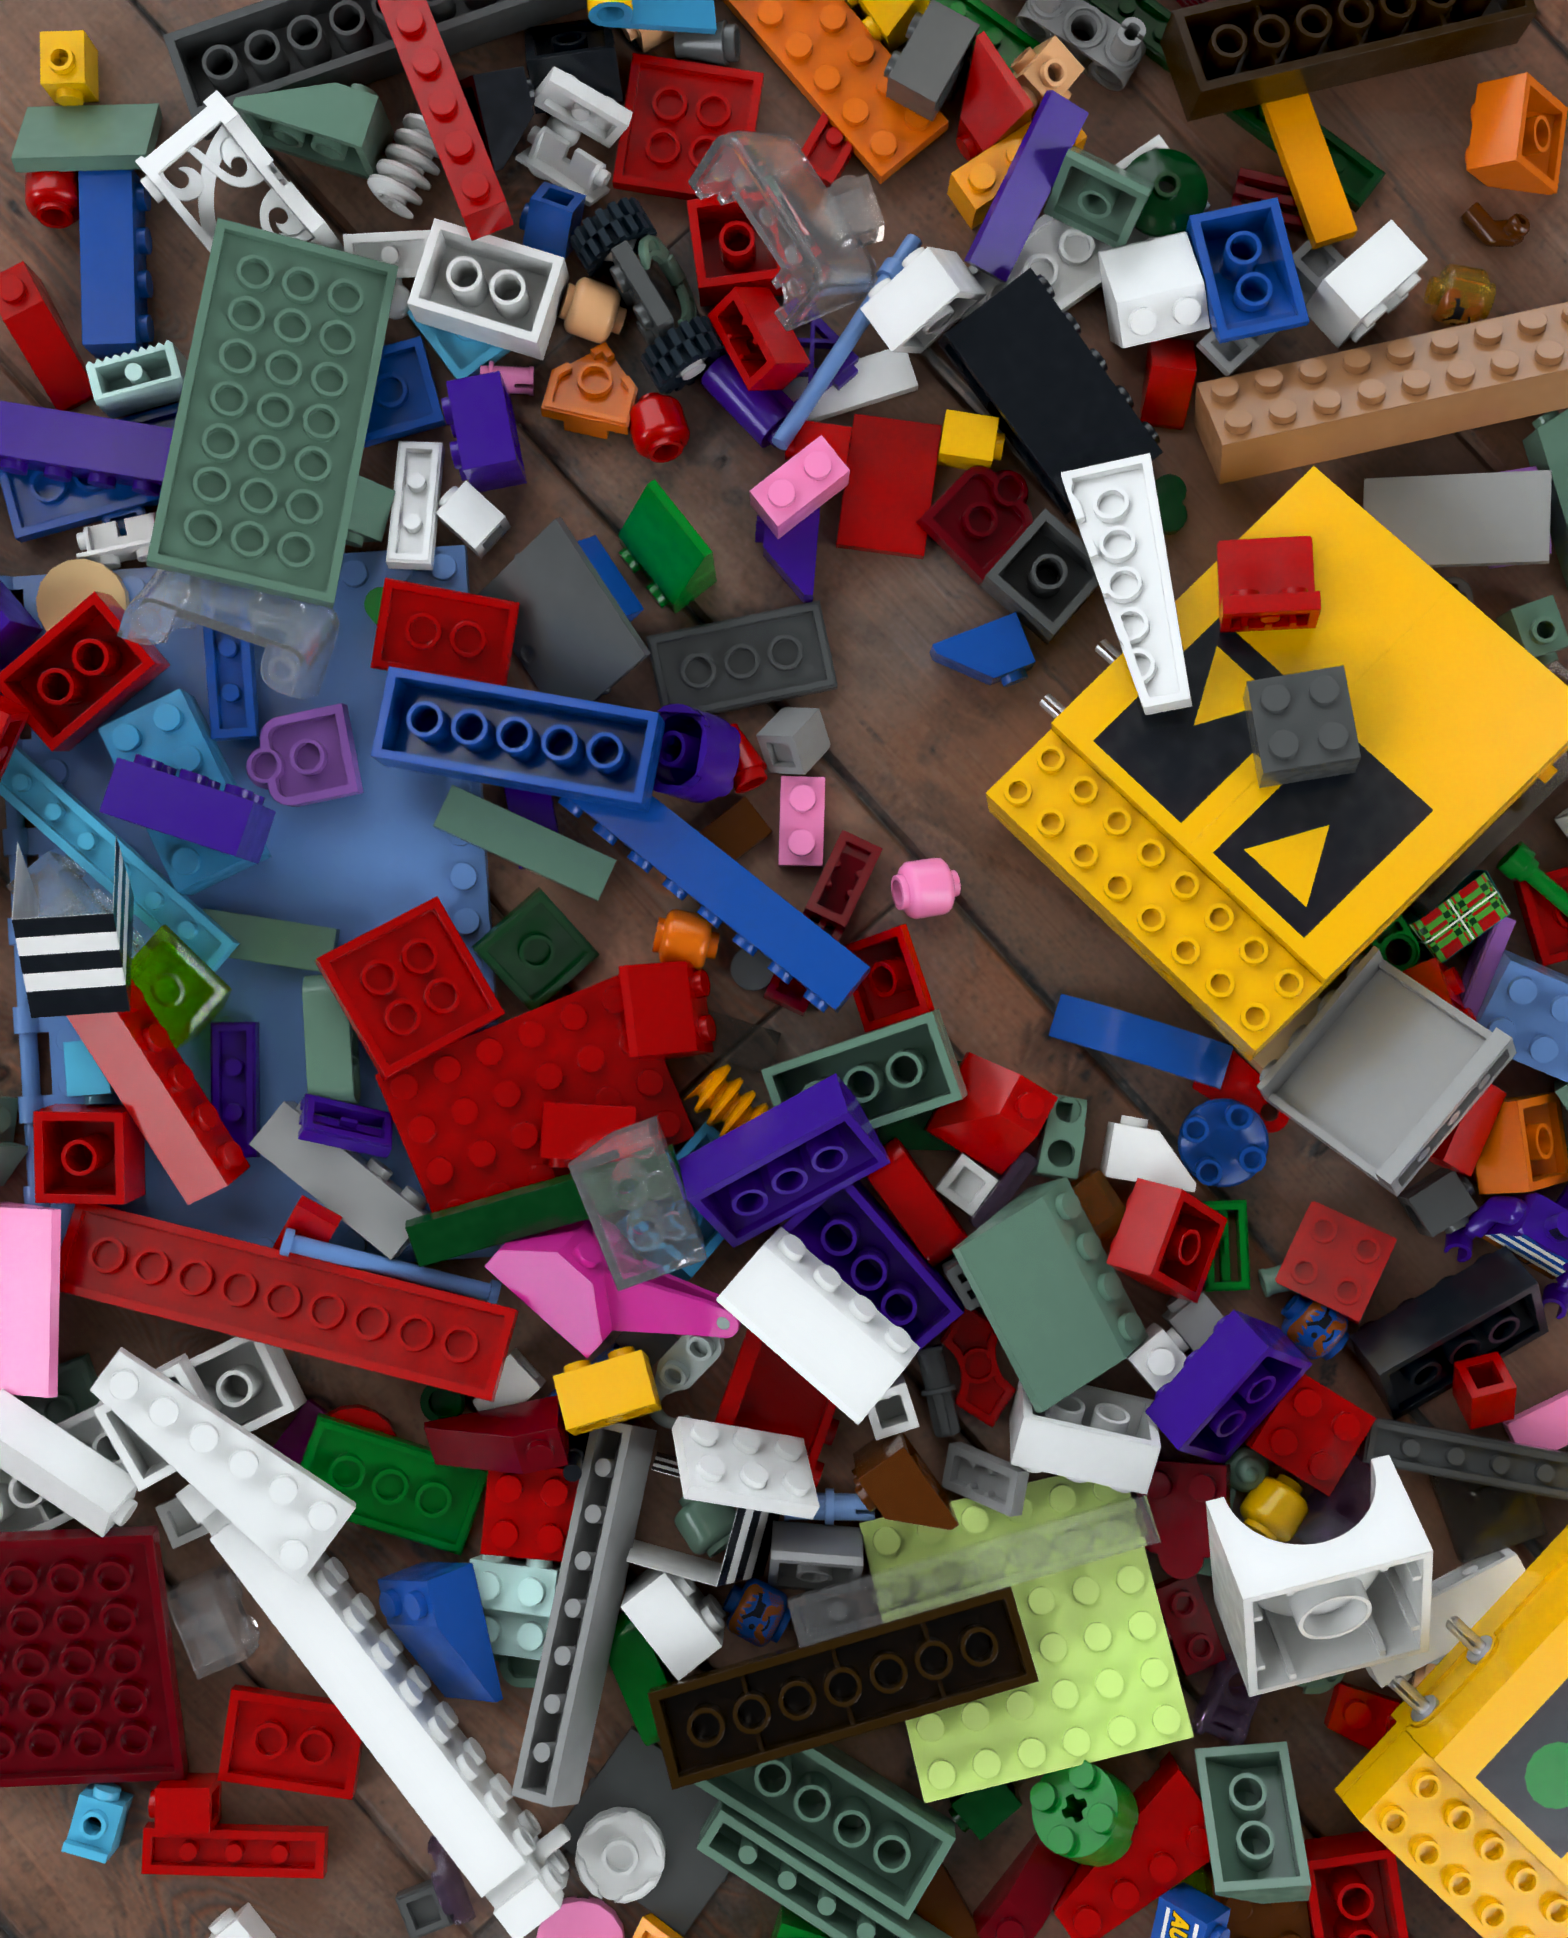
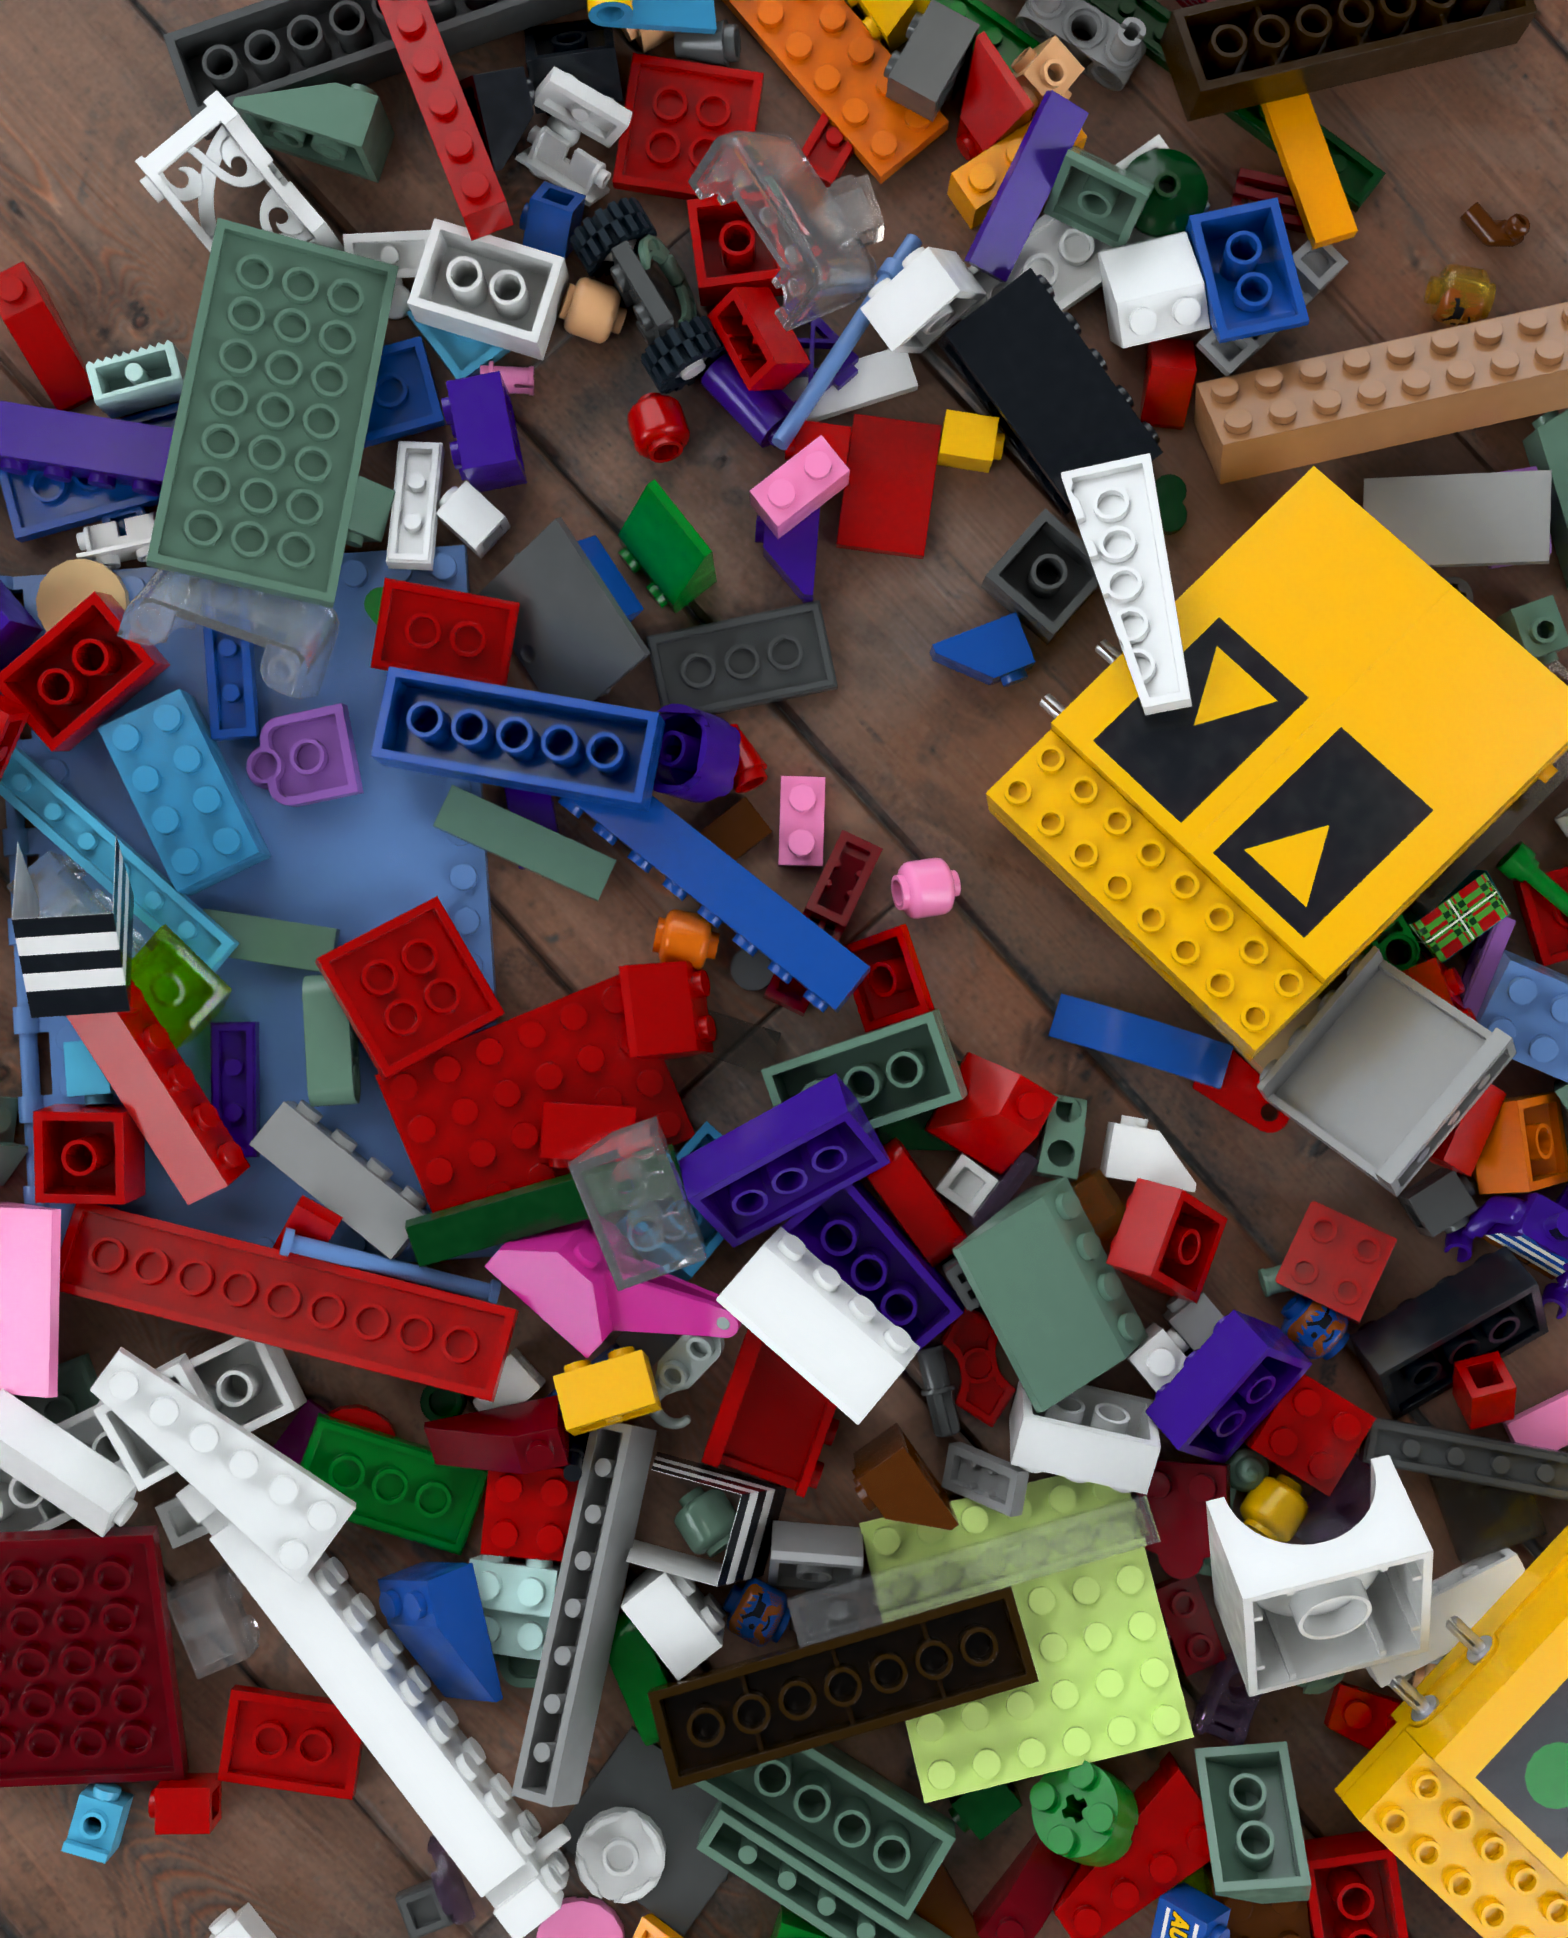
(53, 197): red head -> none
(69, 67): yellow brick -> none
(86, 137): sand green tile -> none
(114, 262): blue brick -> none
(188, 807): dark purple brick -> none
(239, 1851): red plate -> none
(345, 1132): dark purple tile -> none
(405, 167): white piece -> none
(535, 950): dark green tile -> none
(591, 394): orange plate -> none
(725, 1100): light orange piece -> none
(744, 1468): white plate -> none
(793, 740): light grey panel -> none
(839, 1508): light blue pin -> none
(893, 1412): white brick -> none
(979, 518): dark red plate -> none
(1223, 1142): blue dish -> none
(1241, 1222): green tile -> none
(1267, 584): red bracket -> none
(1301, 726): dark grey brick -> none
(1366, 285): white brick -> none
(1516, 135): orange slope -> none

